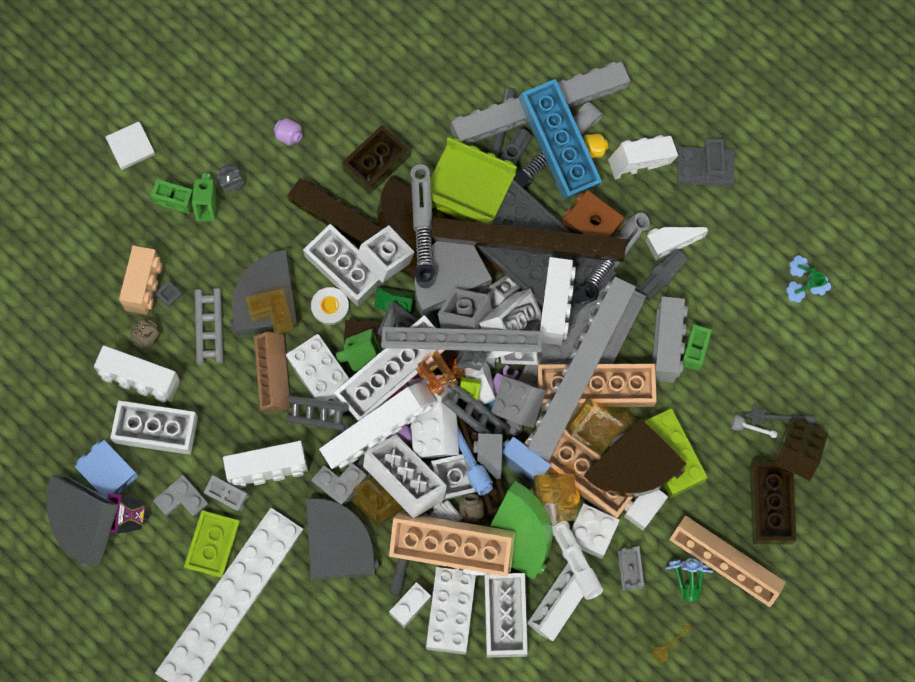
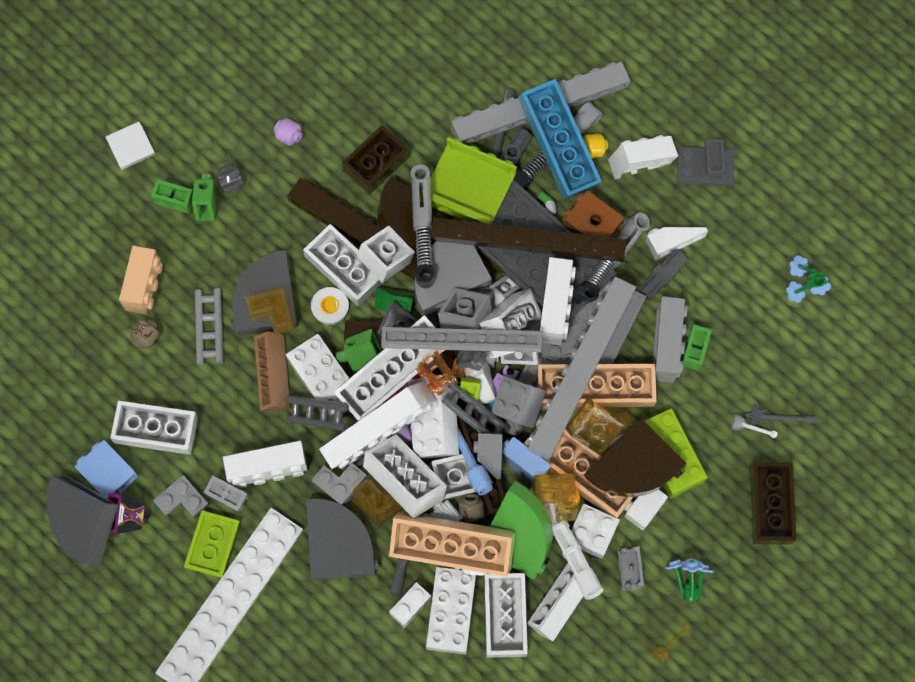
(137, 374): white brick -> none
(168, 294): dark grey plate -> none
(550, 204): none -> arm
(727, 561): light nougat brick -> none
(801, 449): dark brown brick -> none

